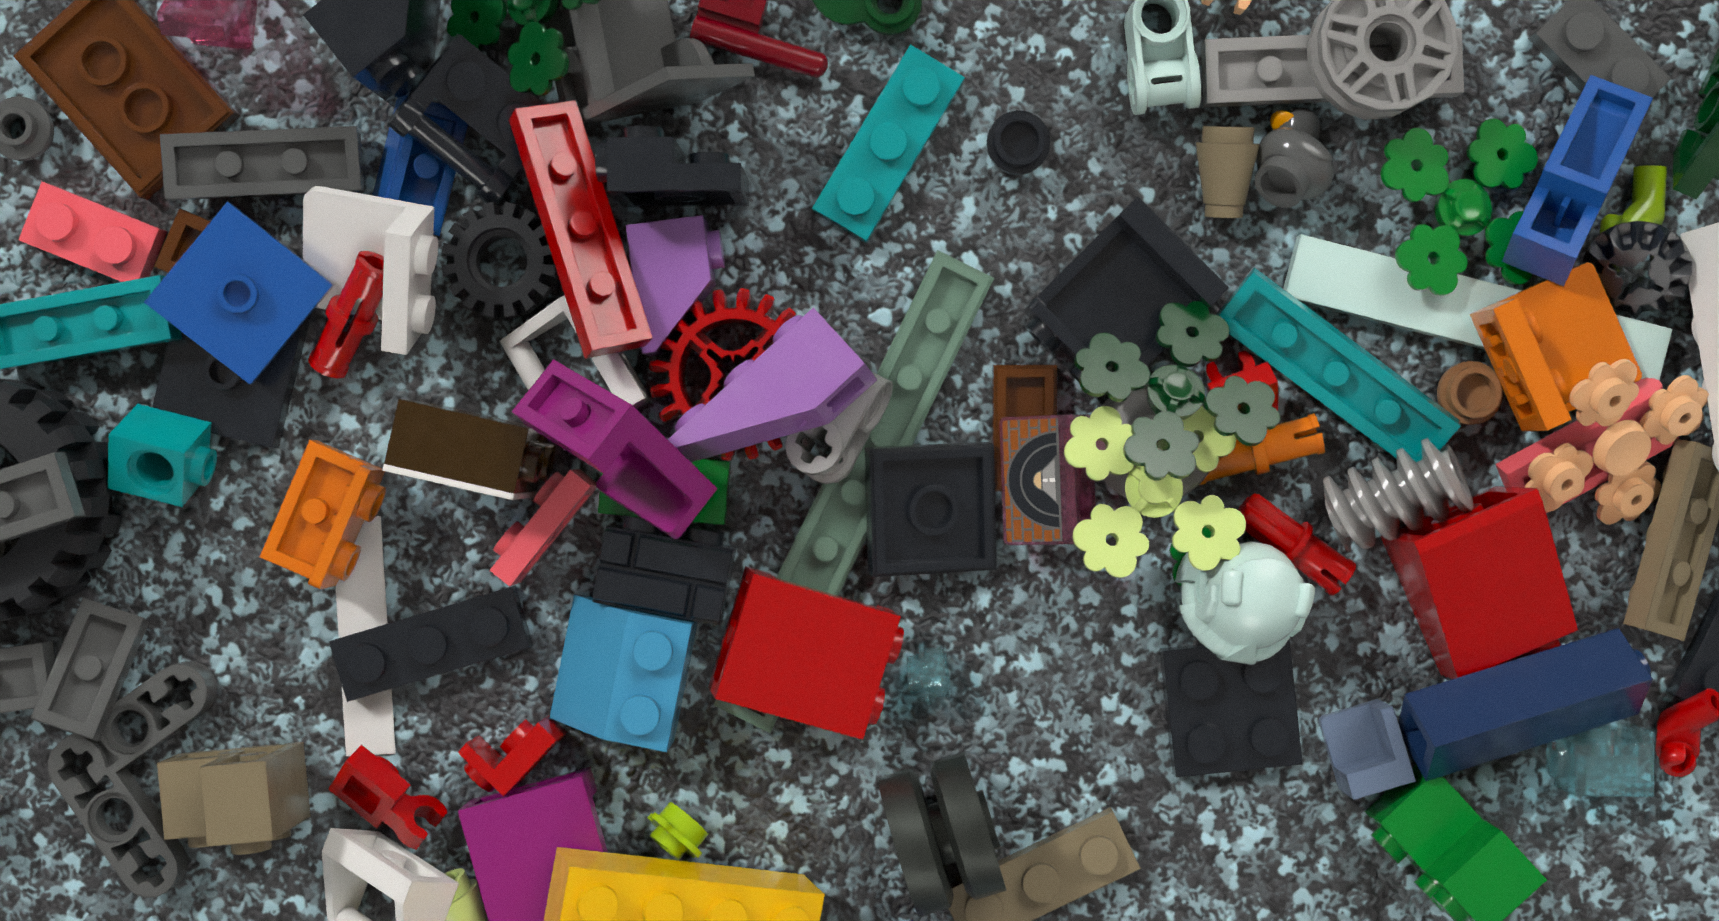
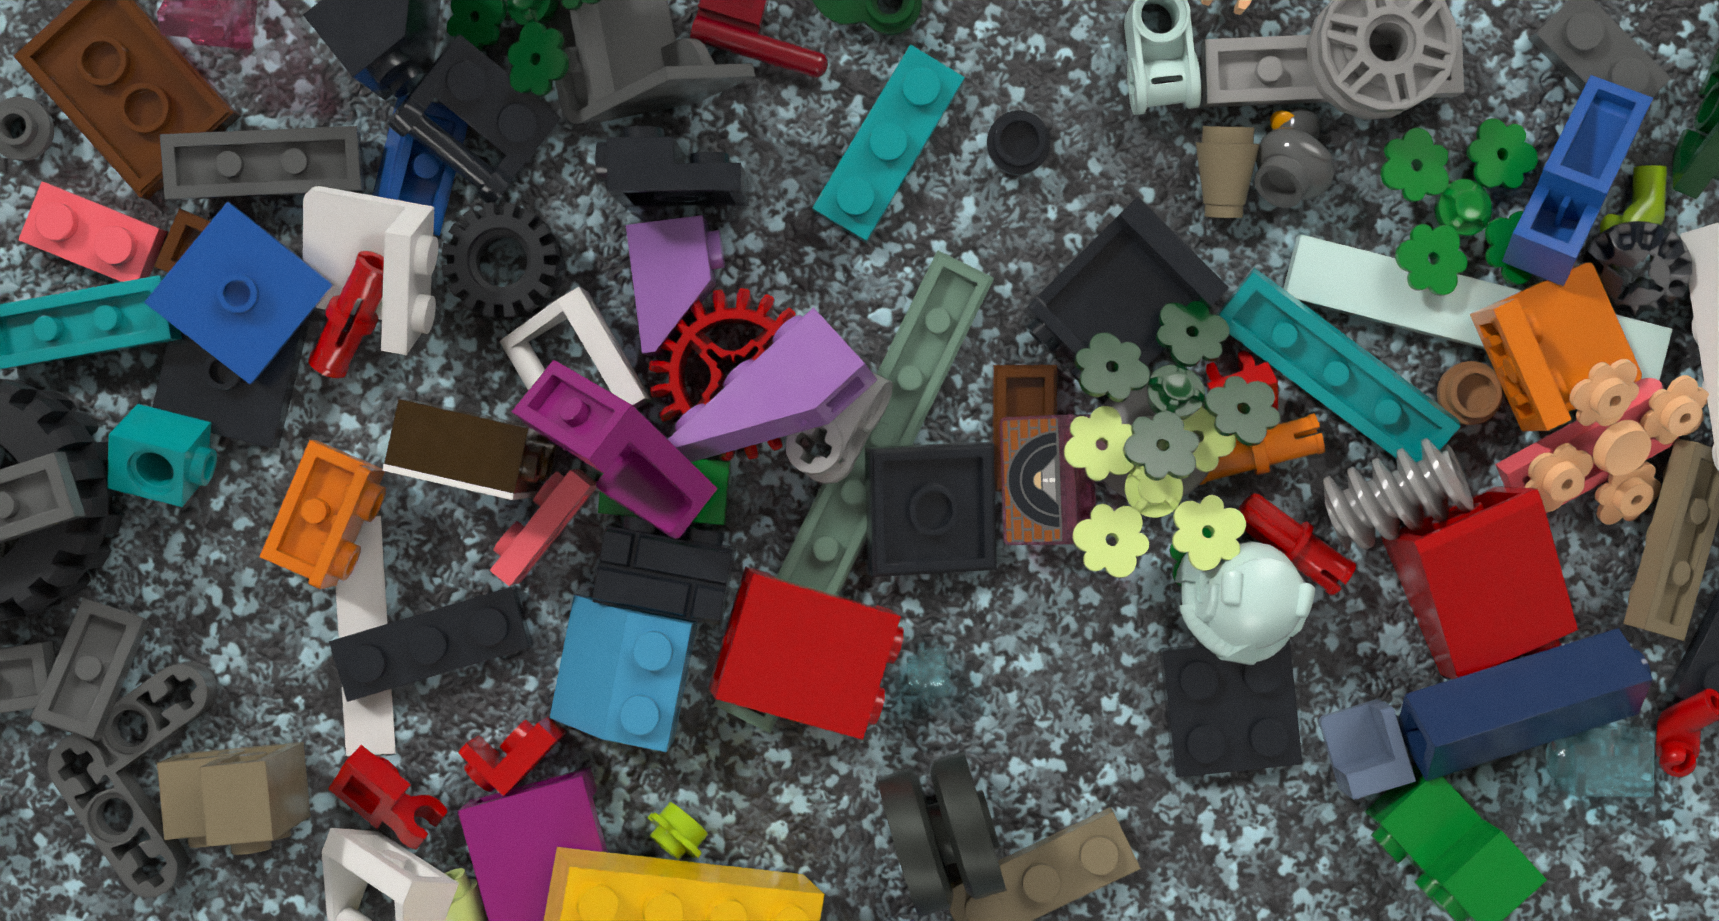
(580, 229): plate -> none

